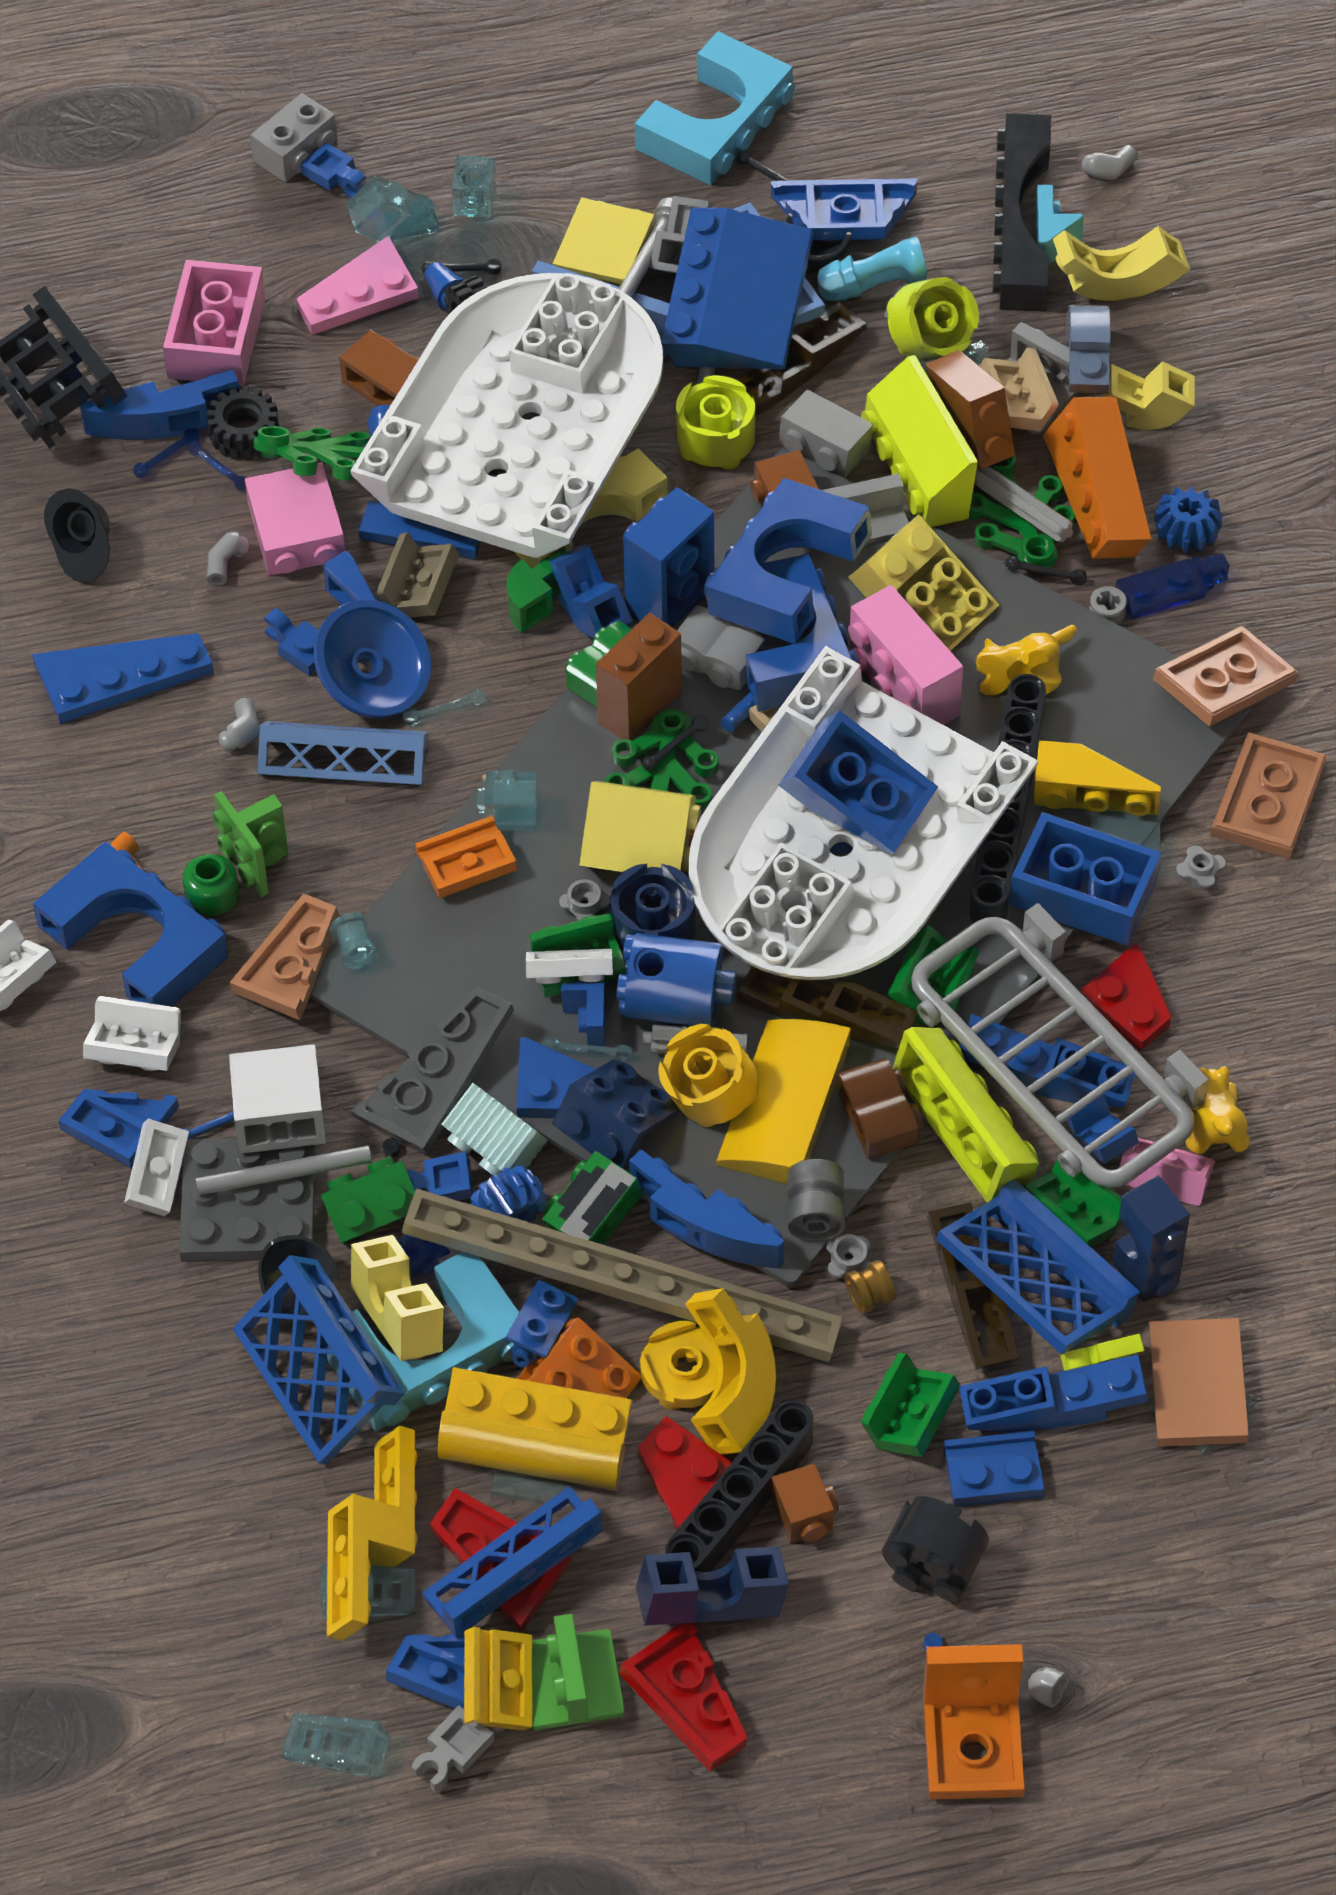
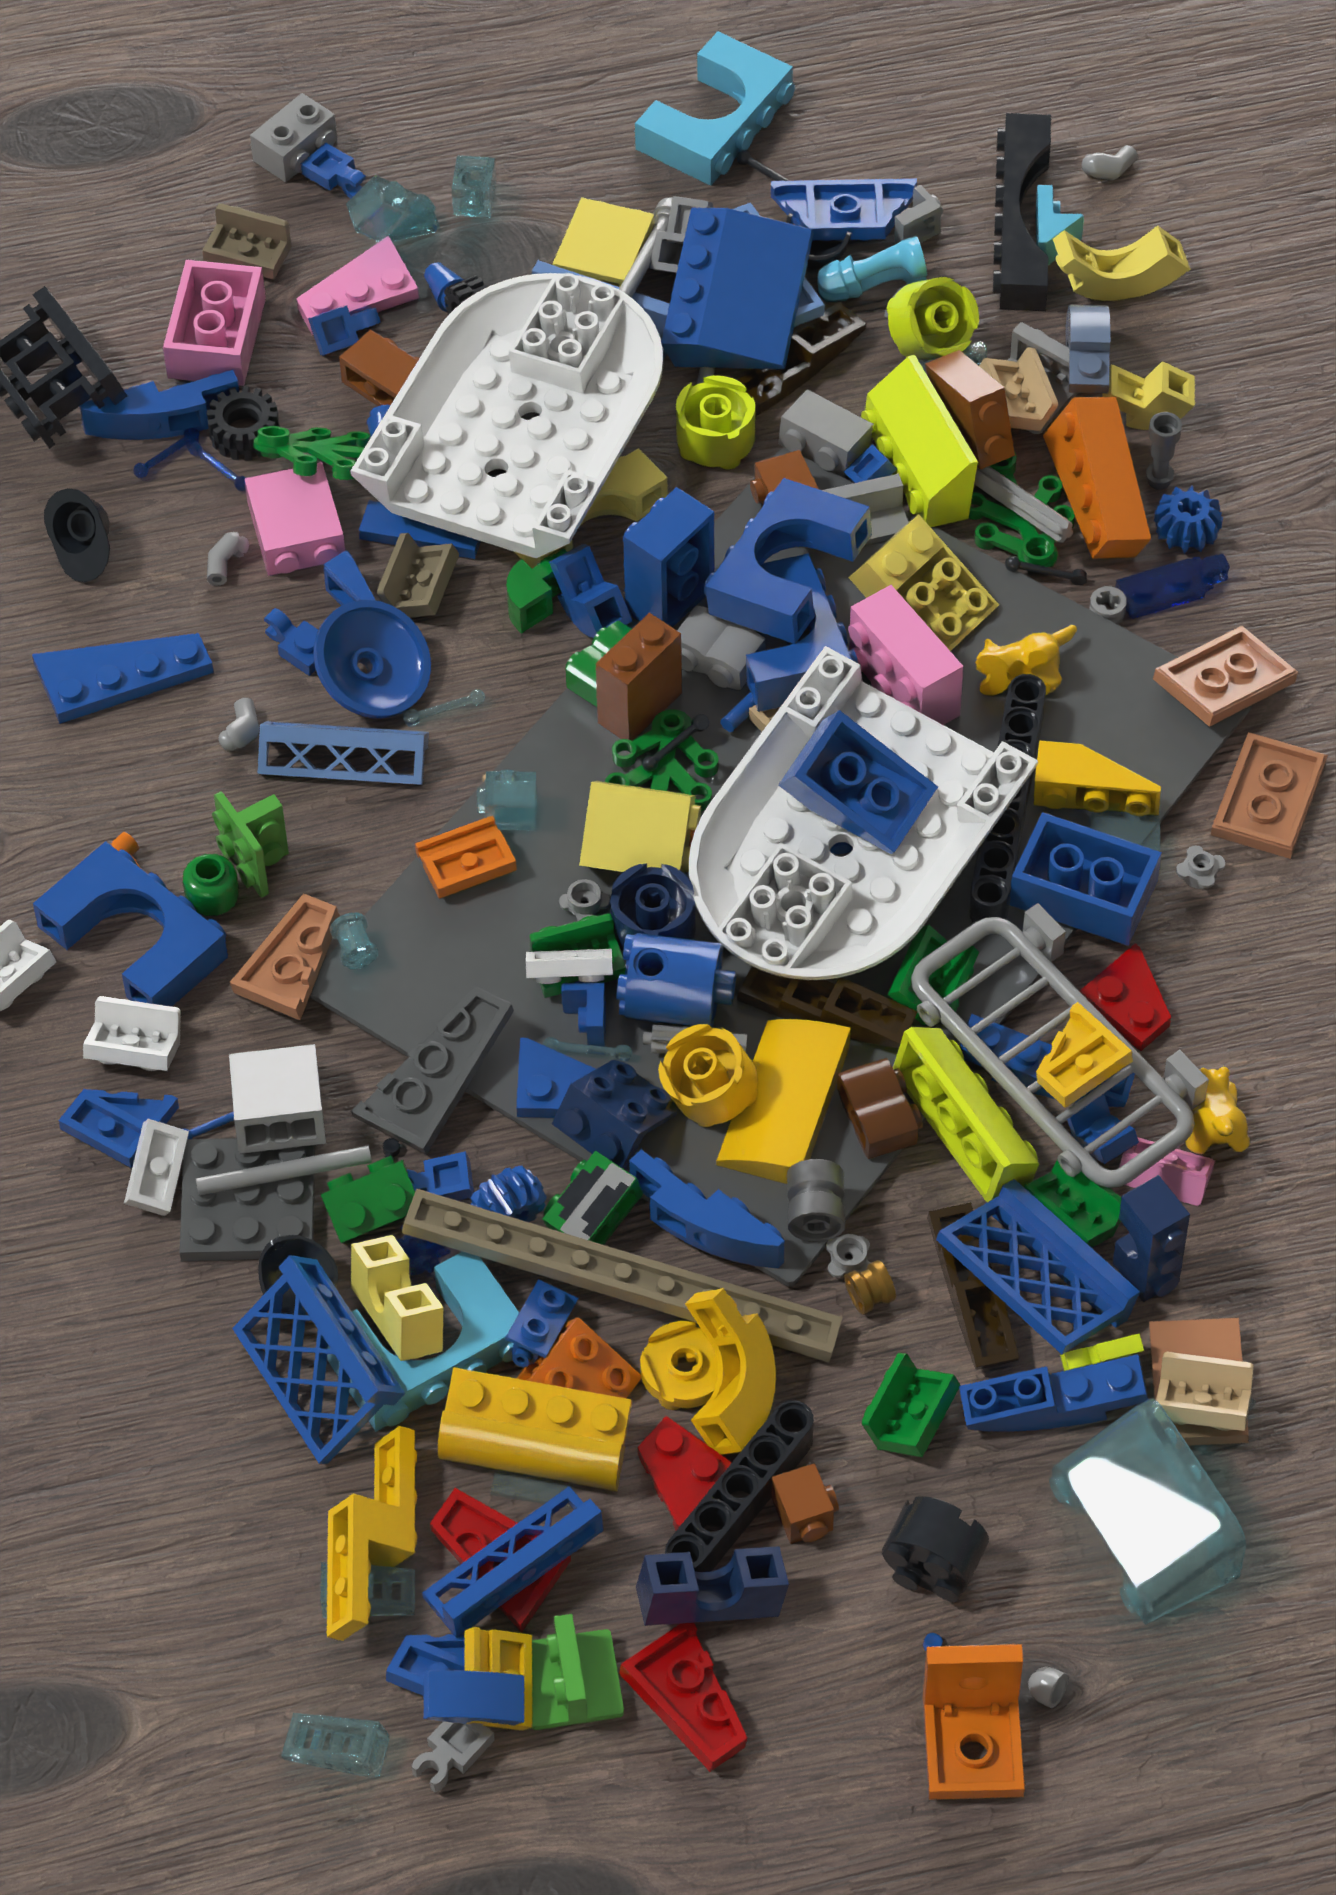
(248, 240): none -> dark tan bracket
(338, 328): none -> blue plate
(473, 1696): none -> blue slope
(492, 266): black hinge -> none
(492, 1131): light aqua brick -> none
(869, 466): none -> blue tile
(920, 220): none -> light grey bracket
(993, 1469): blue plate -> none
(1081, 1058): none -> yellow wing
(1153, 1511): none -> clear light blue windscreen
(1164, 434): none -> dark grey piece
(1205, 1391): none -> tan bracket

